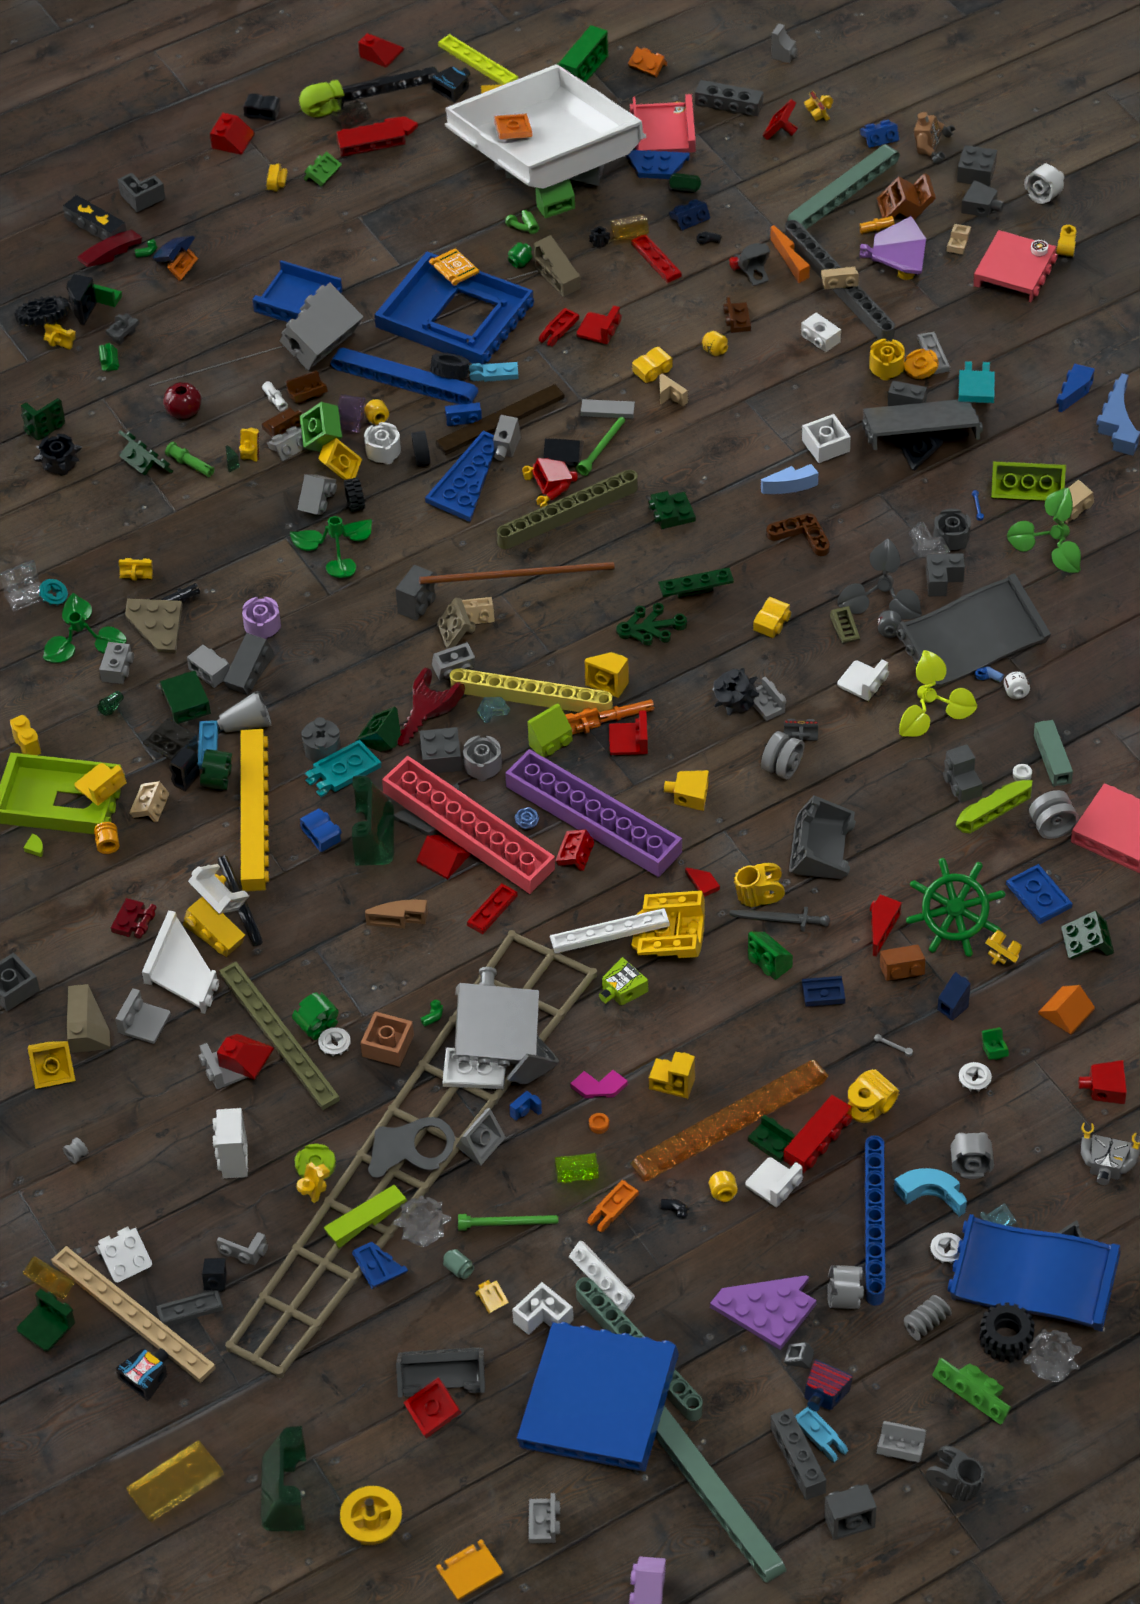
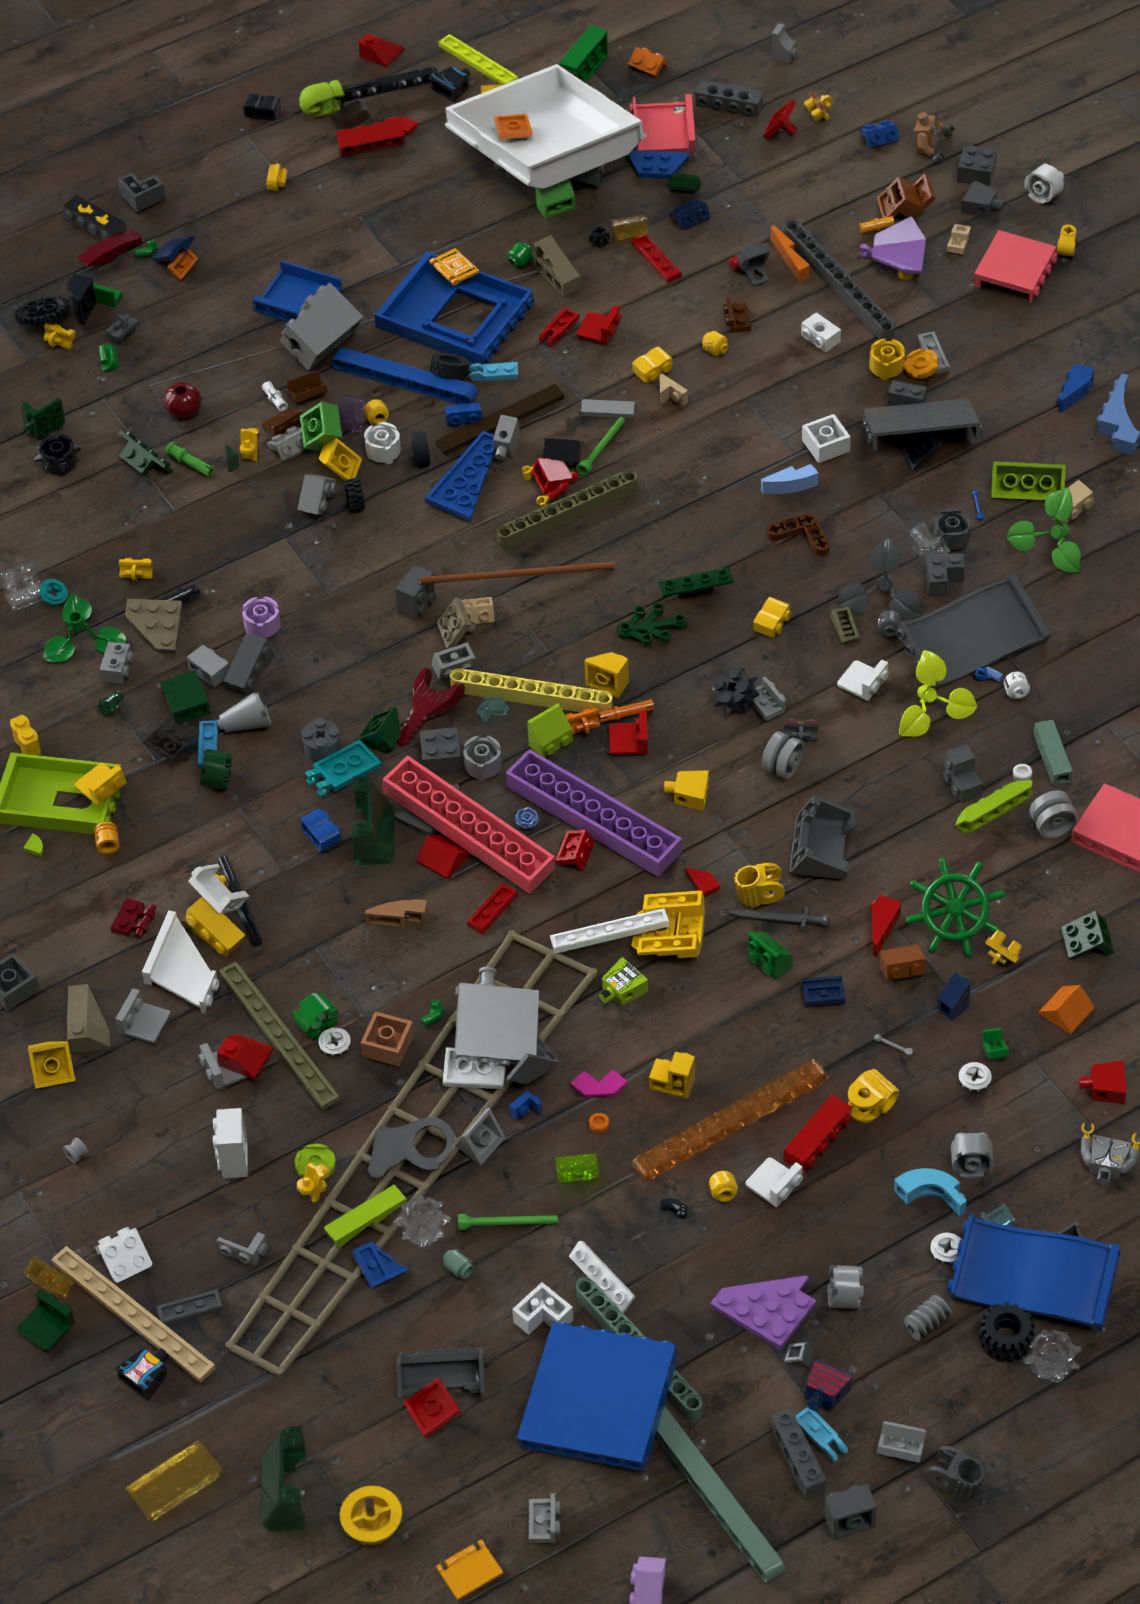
(150, 801): tan bracket -> none
(184, 769): black brick -> none
(214, 1274): black brick -> none
(231, 134): red slope -> none
(253, 810): yellow brick -> none
(310, 540): green plant -> none
(323, 169): bright green bracket -> none
(491, 1295): yellow bracket -> none
(528, 219): bright green plant -> none
(613, 1205): orange hinge -> none
(671, 509): dark green plate -> none
(706, 237): black arm -> none
(771, 1138): dark green bracket -> none
(840, 277): tan bracket -> none
(845, 186): sand green beam -> none
(876, 1228): blue beam -> none
(974, 1388): bright green bracket -> none
(976, 385): teal tile -> none
(1039, 248): tile -> none
(1039, 894): blue tile -> none

